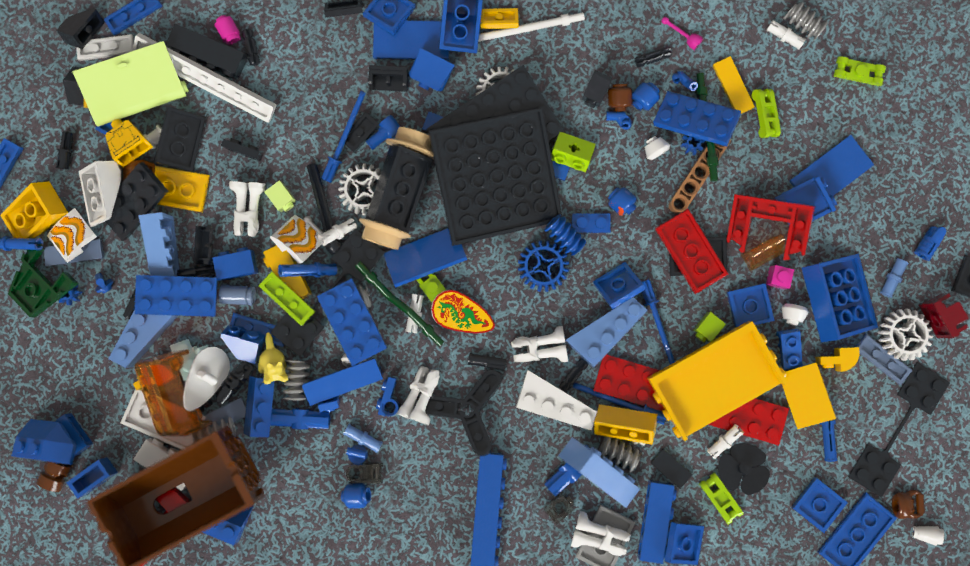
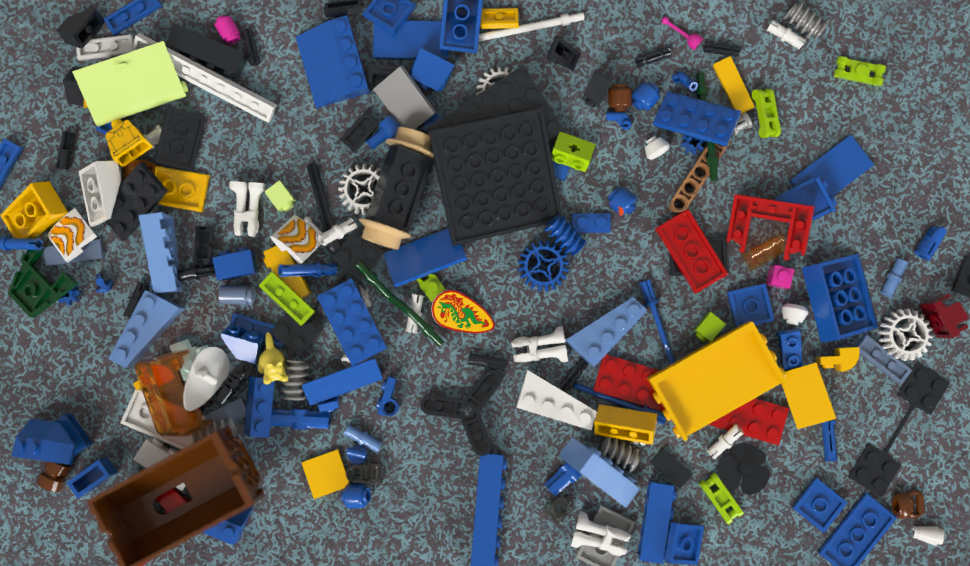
(175, 295): blue plate -> none
(235, 146): black plate -> none
(325, 473): none -> yellow tile
(332, 62): none -> blue slope
(334, 161): blue piece -> none
(404, 99): none -> light grey tile
(425, 383): white piece -> none
(563, 53): none -> black slope
(619, 285): blue plate -> none
(721, 49): none -> black axle
(745, 123): none -> light grey bush

